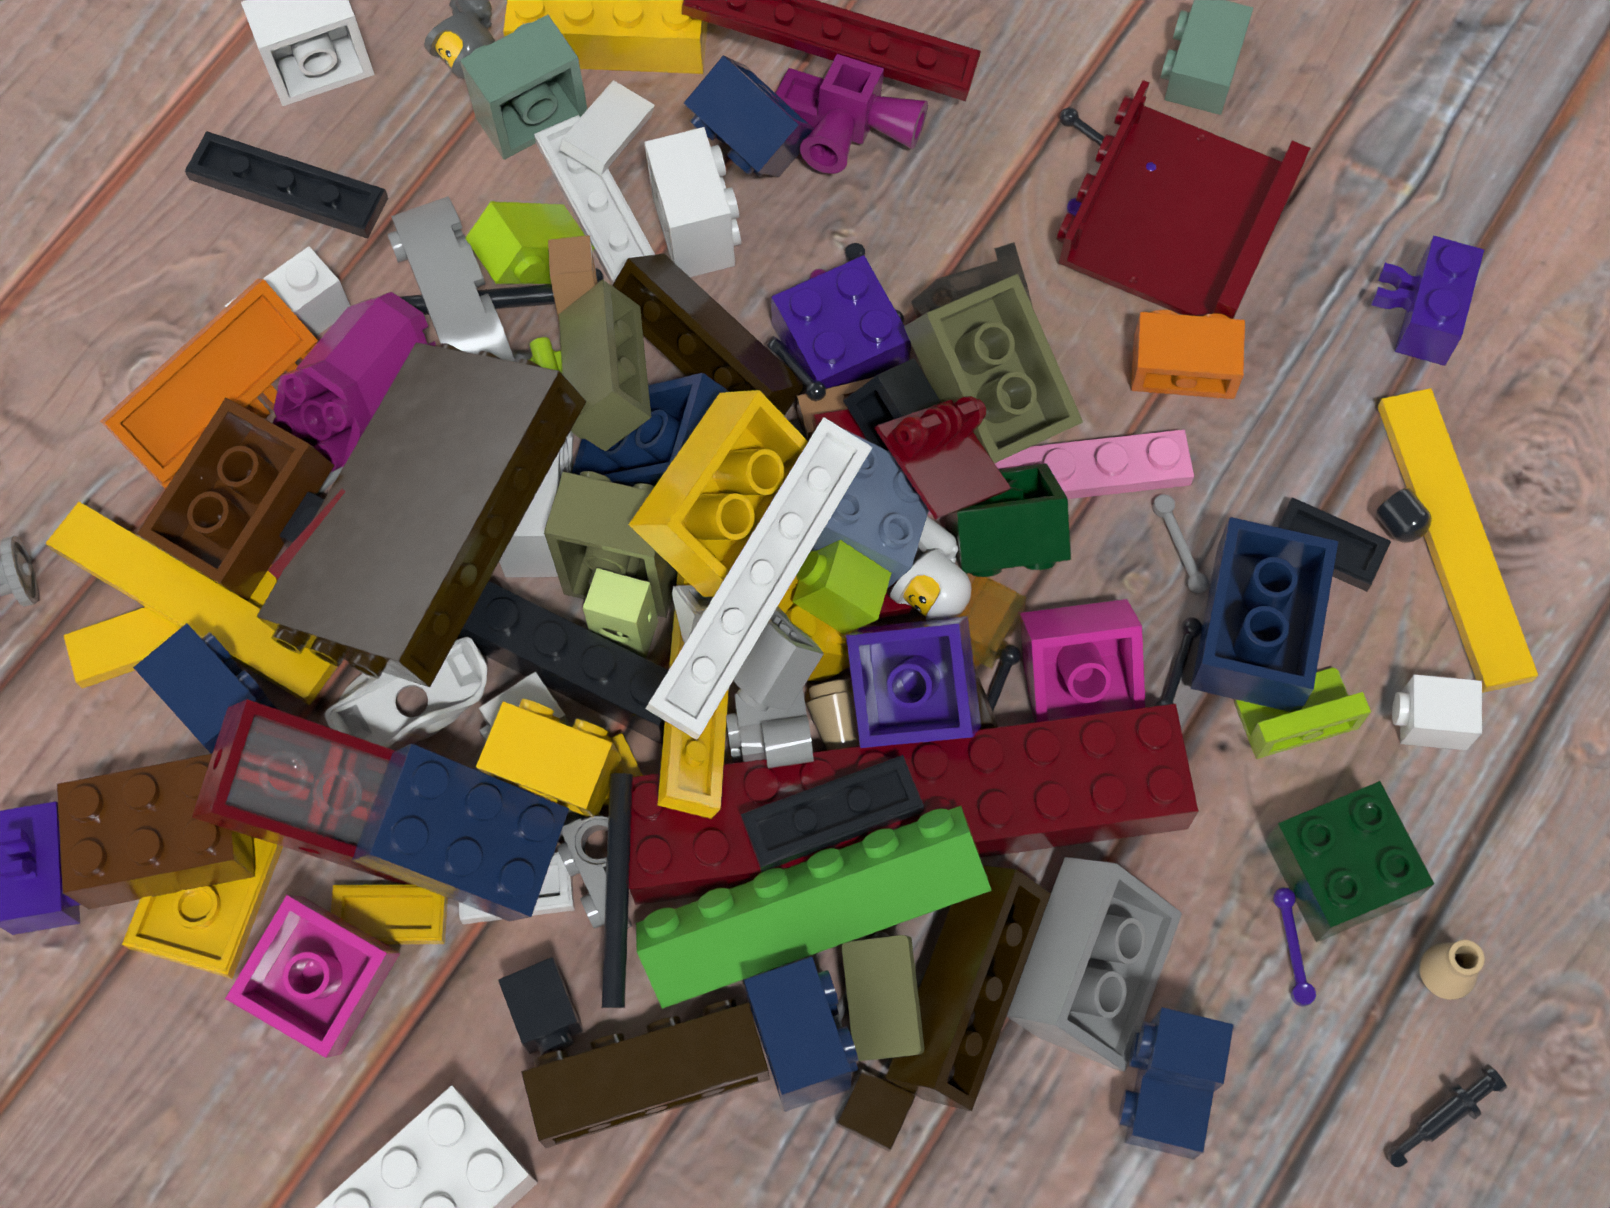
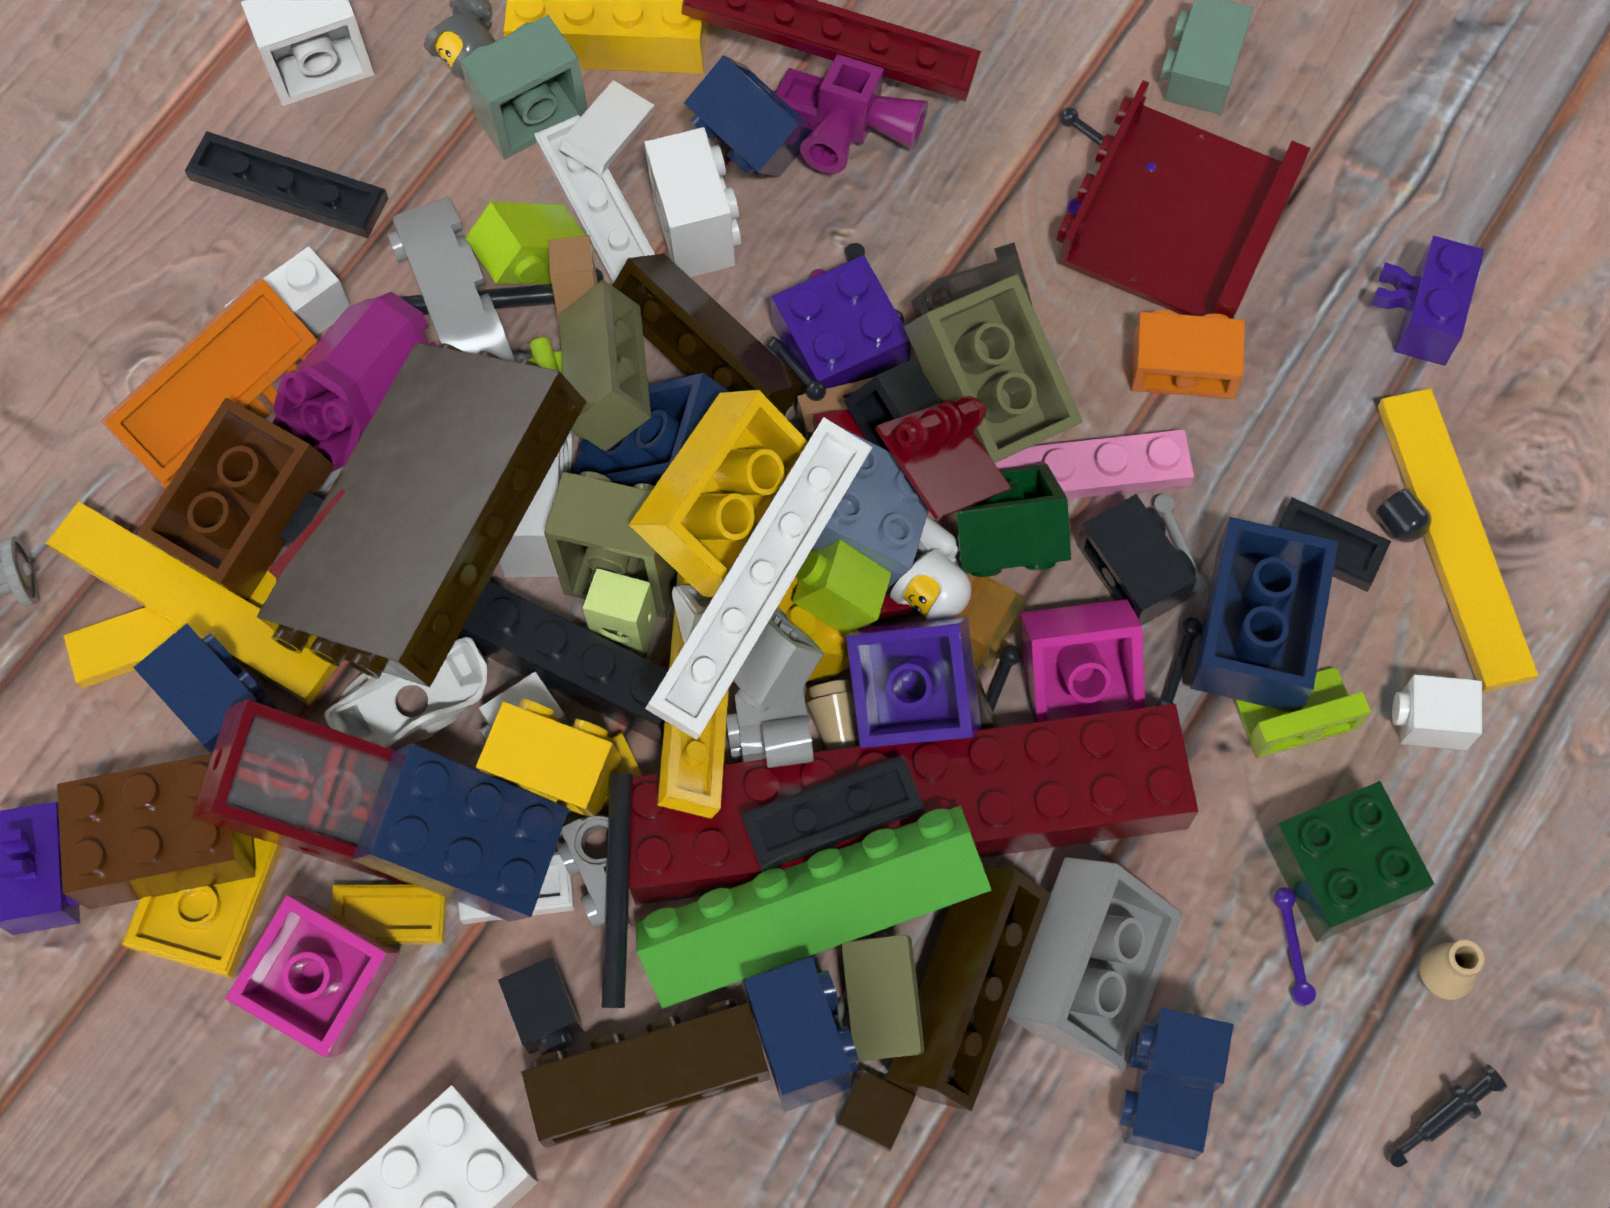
(1137, 559): none -> black brick

